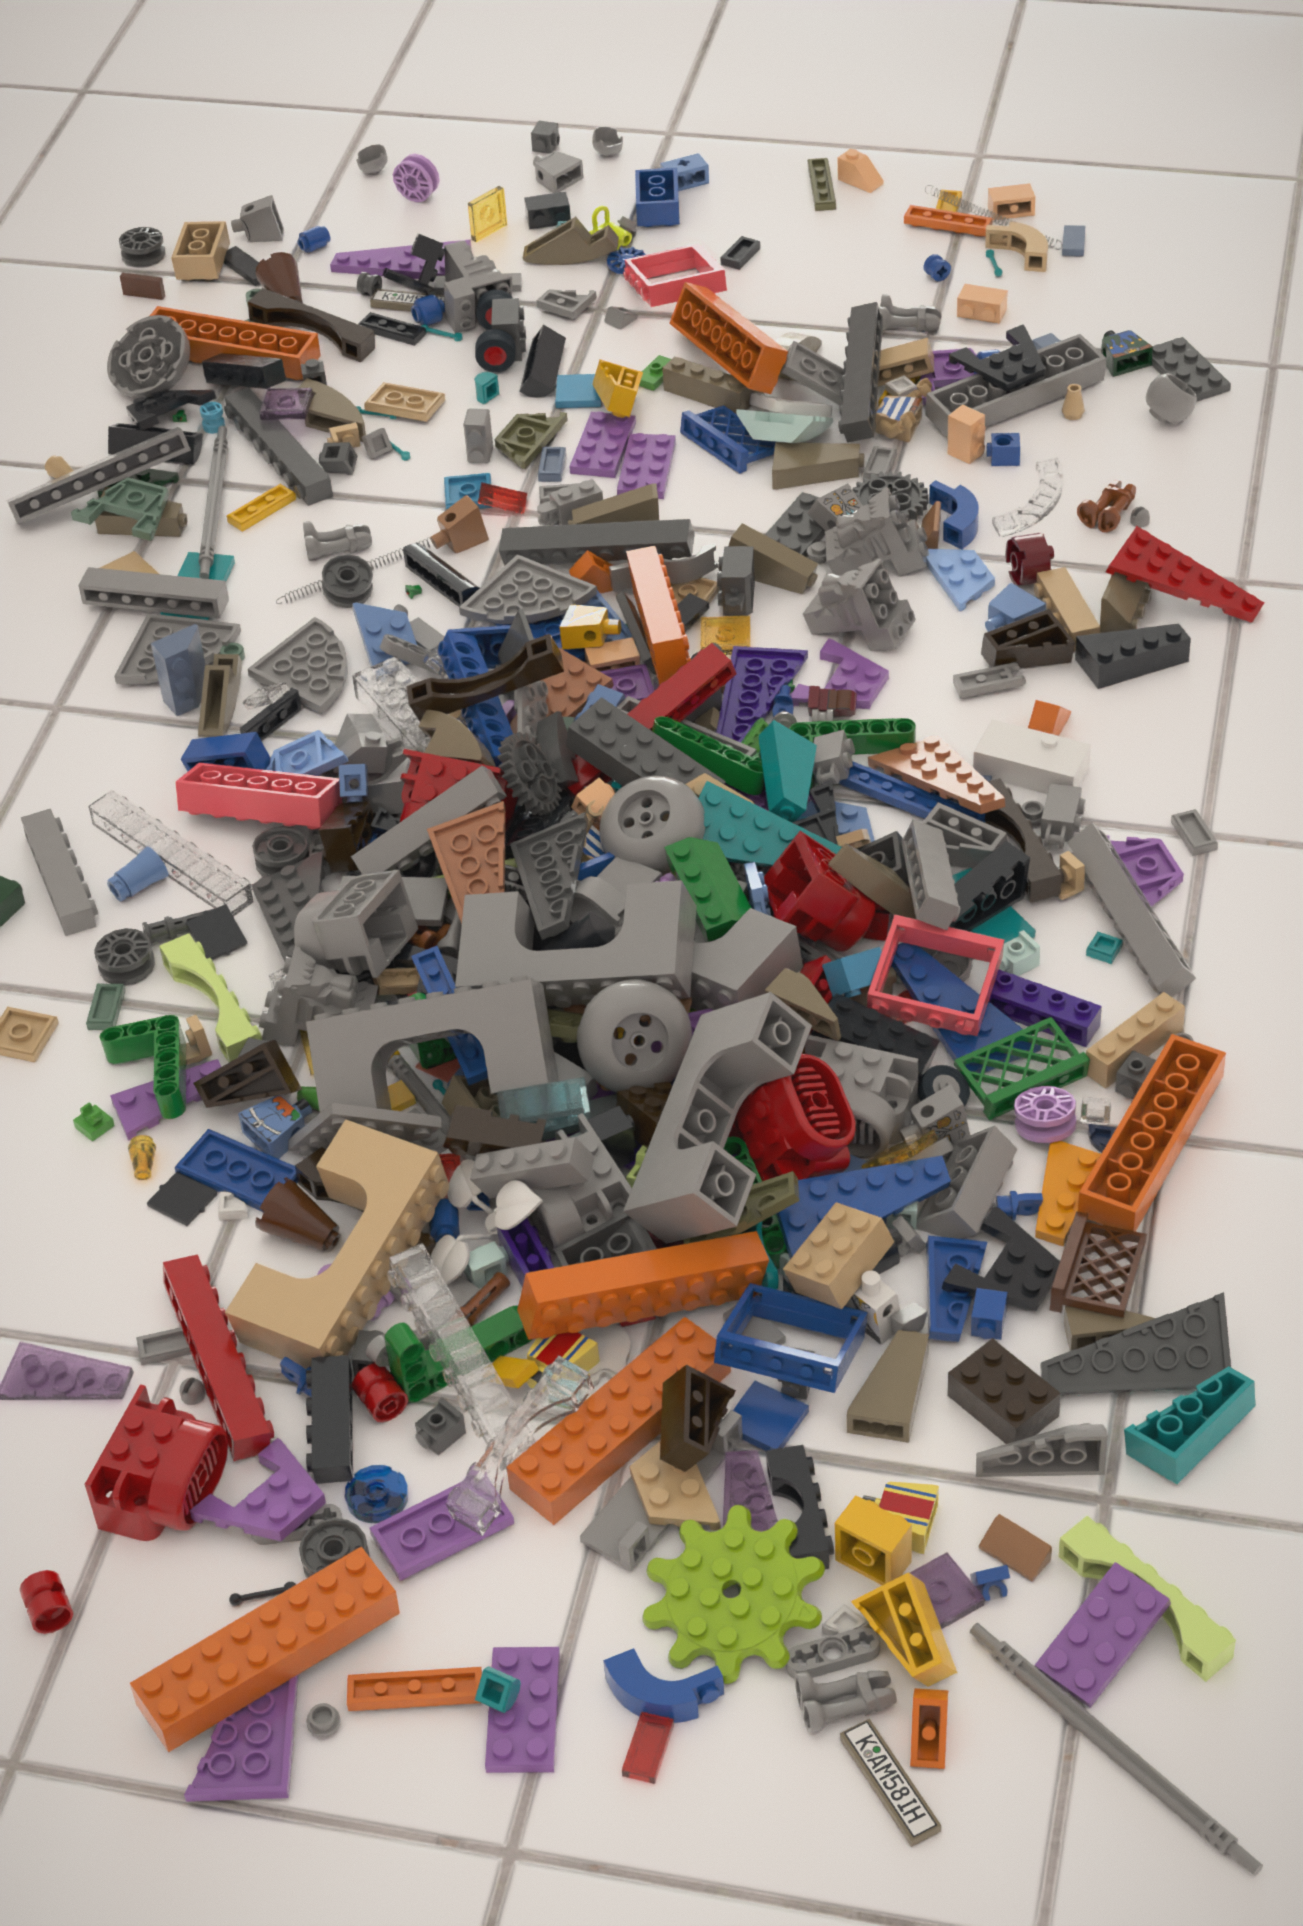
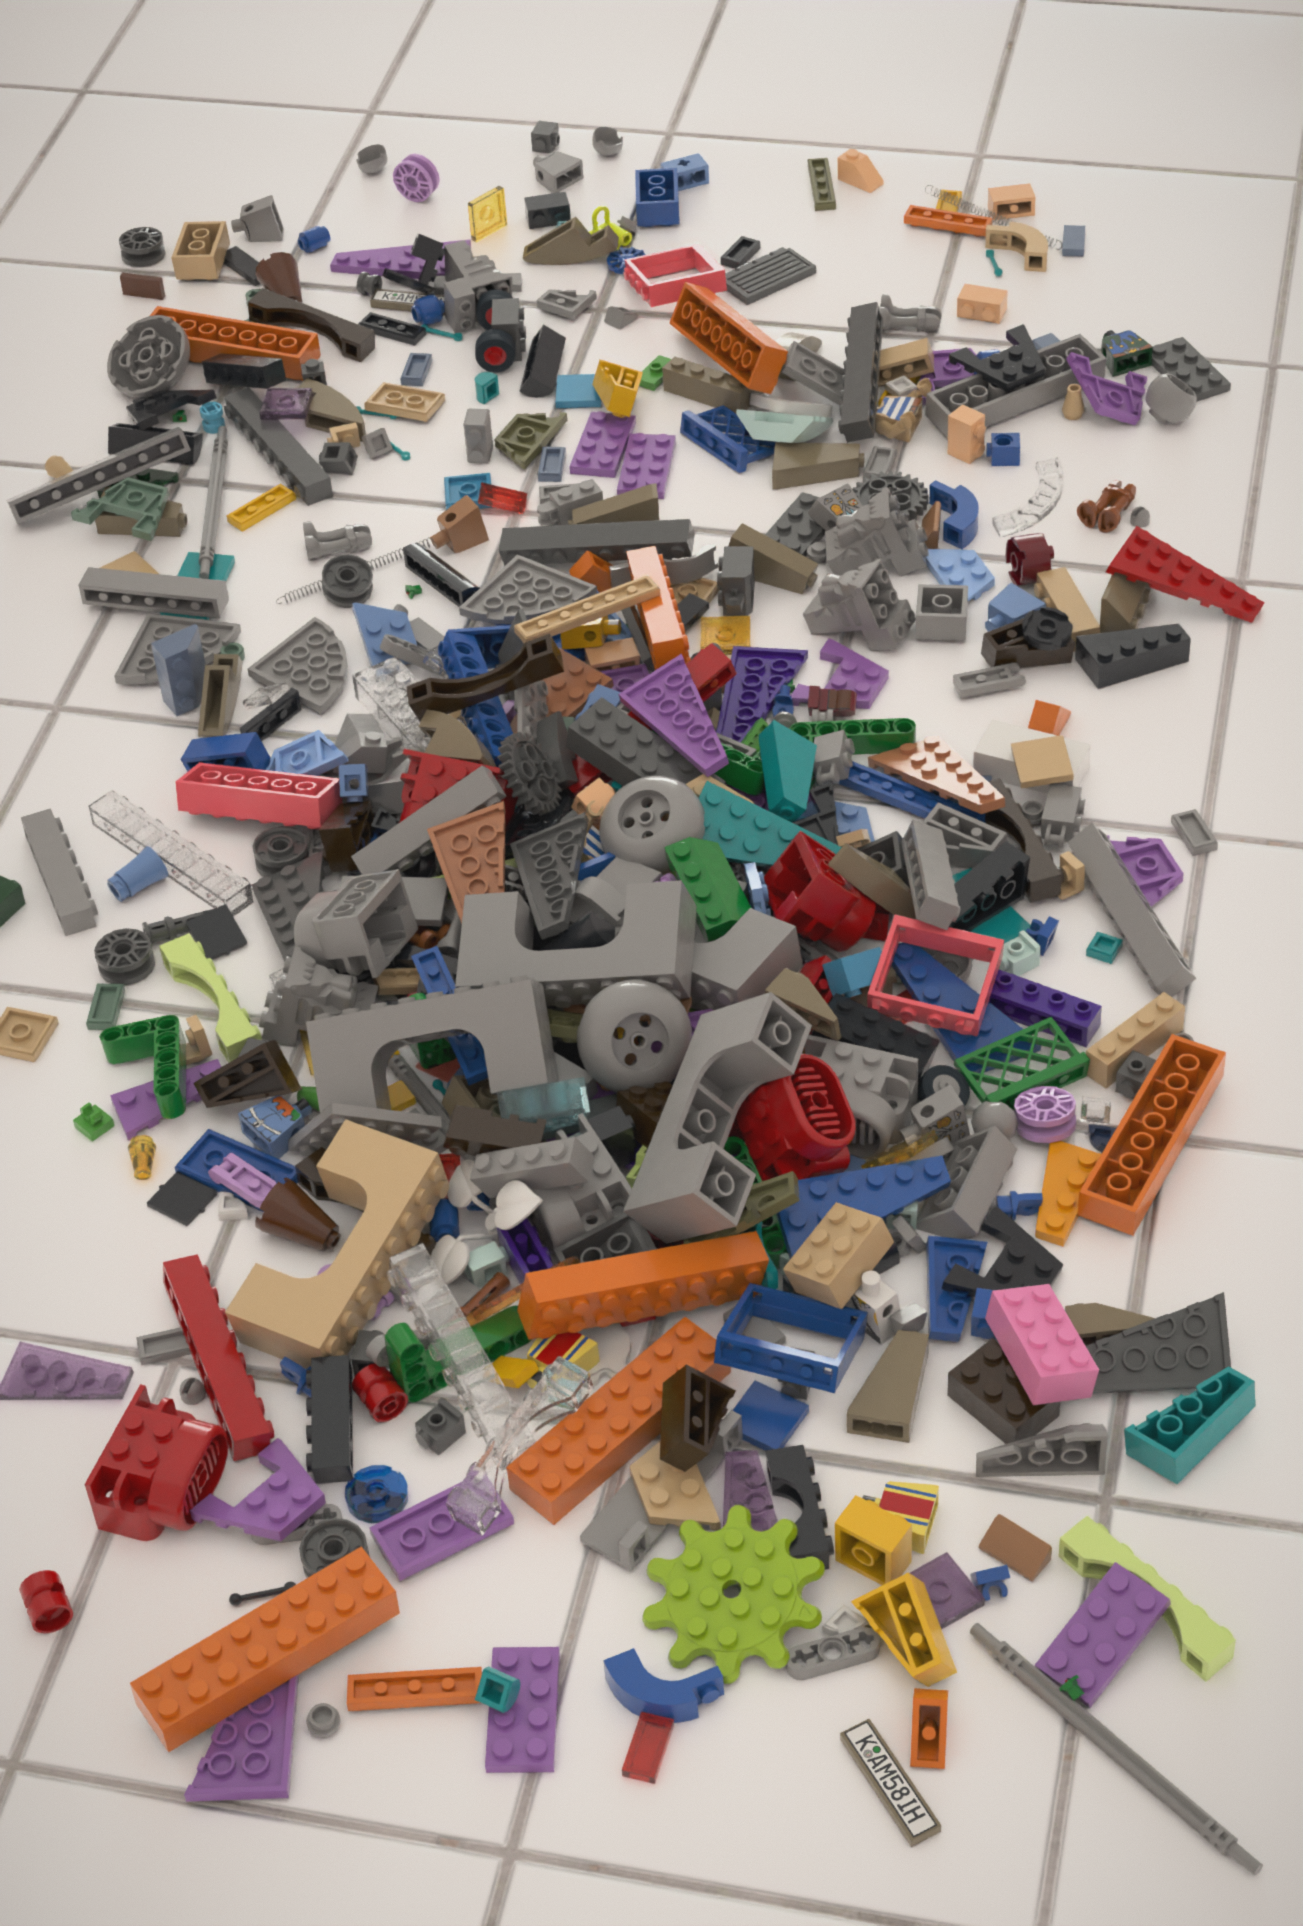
(242, 1179): none -> lavender plate
(416, 369): none -> sand blue tile
(507, 1298): none -> clear orange tile
(588, 609): none -> tan tile
(675, 711): none -> medium lavender wing
(768, 275): none -> dark grey hinge
(869, 1692): light grey piece -> none
(937, 267): blue wheel -> none
(941, 612): none -> light grey brick
(996, 1114): none -> light grey hair
(1041, 1344): none -> bright pink brick
(1042, 761): none -> tan tile
(1043, 933): none -> blue tile
(1047, 629): none -> black tile
(1072, 1688): none -> green piece
(1075, 1262): reddish brown fence -> none
(1107, 396): none -> medium lavender wing

